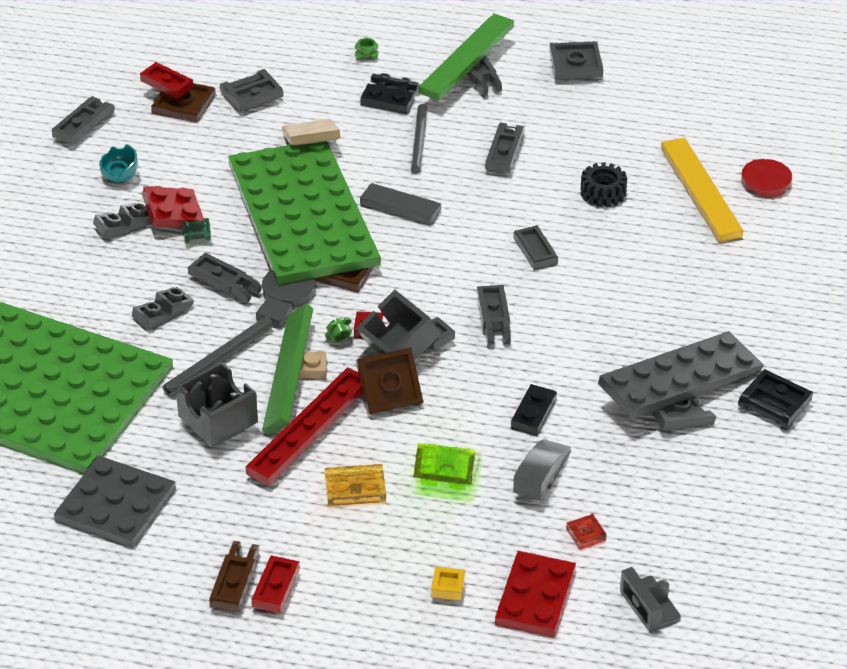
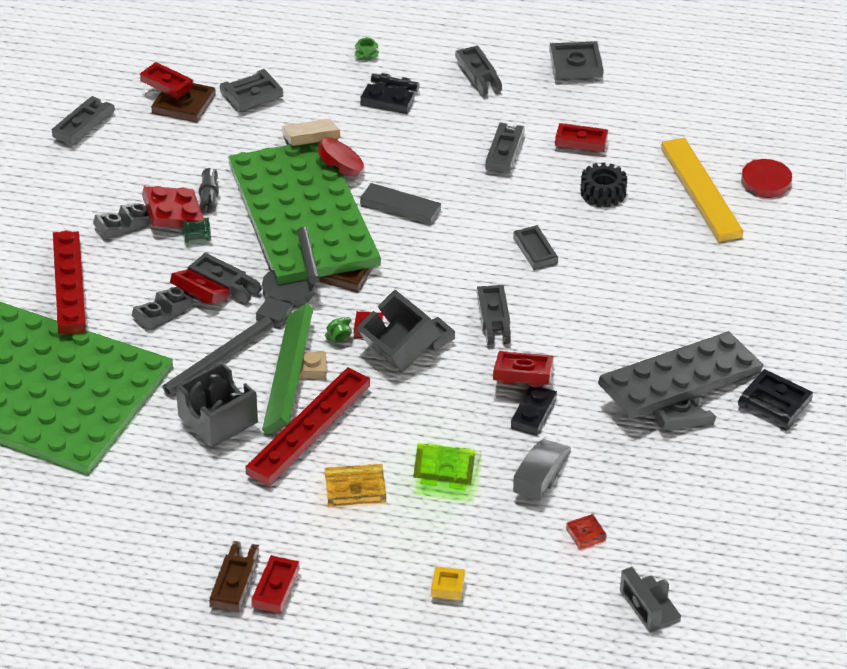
(68, 282): none -> red plate
(115, 501): dark grey plate -> none
(119, 164): teal hair -> none
(203, 288): none -> red plate
(208, 190): none -> dark grey pin
(308, 255): none -> dark grey bar
(339, 154): none -> red tile
(389, 381): reddish brown tile -> none
(418, 138): dark grey bar -> none
(466, 56): bright green tile -> none
(523, 368): none -> red plate
(535, 594): red plate -> none
(581, 137): none -> red plate

